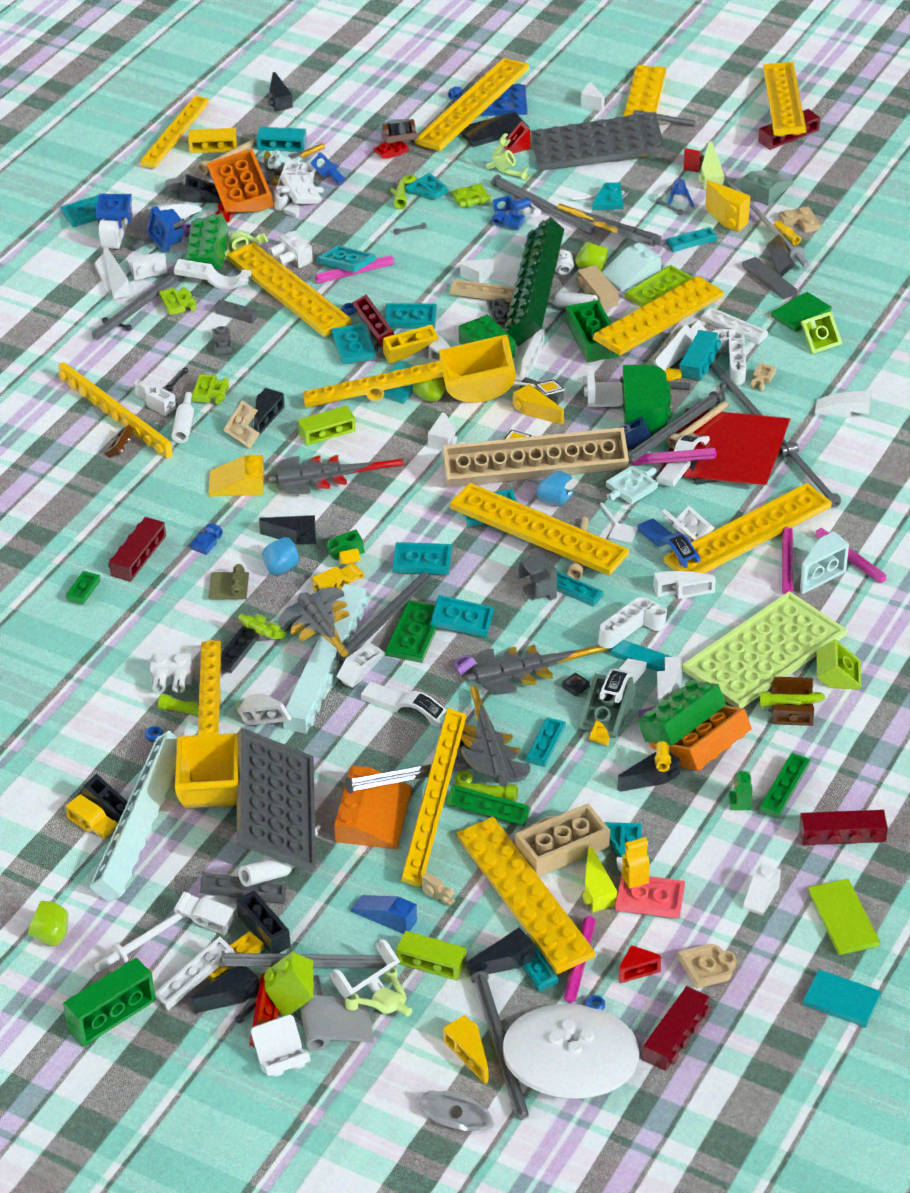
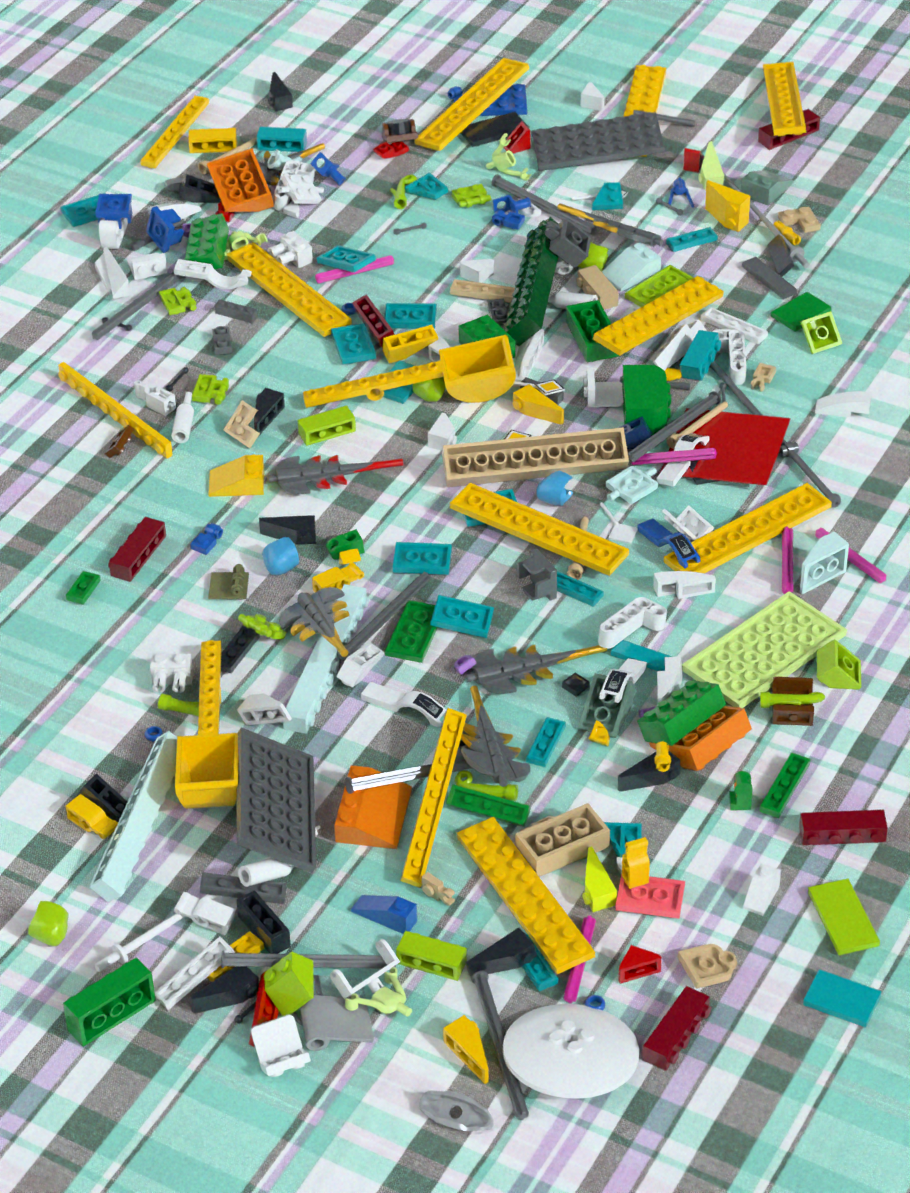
(568, 241): none -> dark grey hinge

